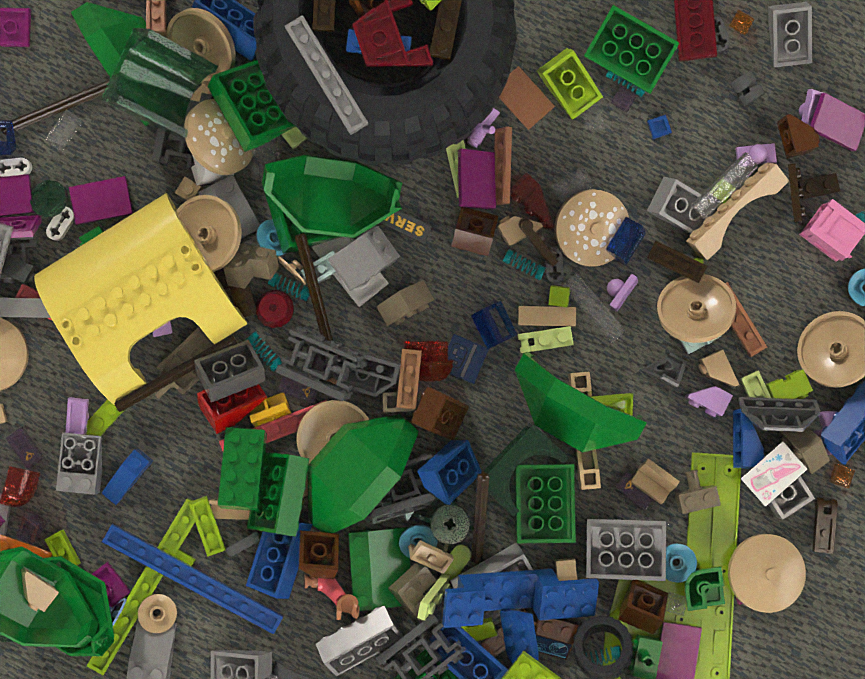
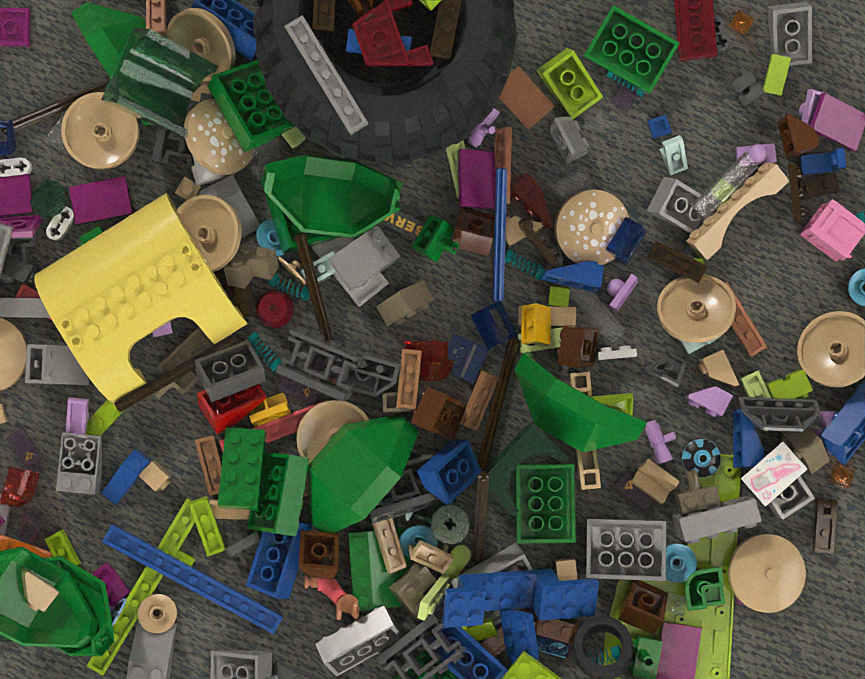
(53, 366): none -> light grey slope
(99, 132): none -> tan dish
(155, 476): none -> tan brick
(210, 462): none -> medium nougat plate
(389, 545): none -> tan tile
(435, 239): none -> green brick
(479, 400): none -> medium nougat plate
(497, 403): none -> dark brown axle
(499, 234): none -> blue axle
(535, 324): none -> yellow panel
(568, 139): none -> light grey slope
(578, 346): none -> reddish brown slope
(580, 276): none -> blue slope
(624, 352): none -> white plate
(658, 440): none -> lavender piece
(674, 155): none -> light aqua slope
(692, 453): none -> dish
(713, 520): none -> light grey brick
(776, 74): none -> lime tile
(823, 162): none -> blue bracket

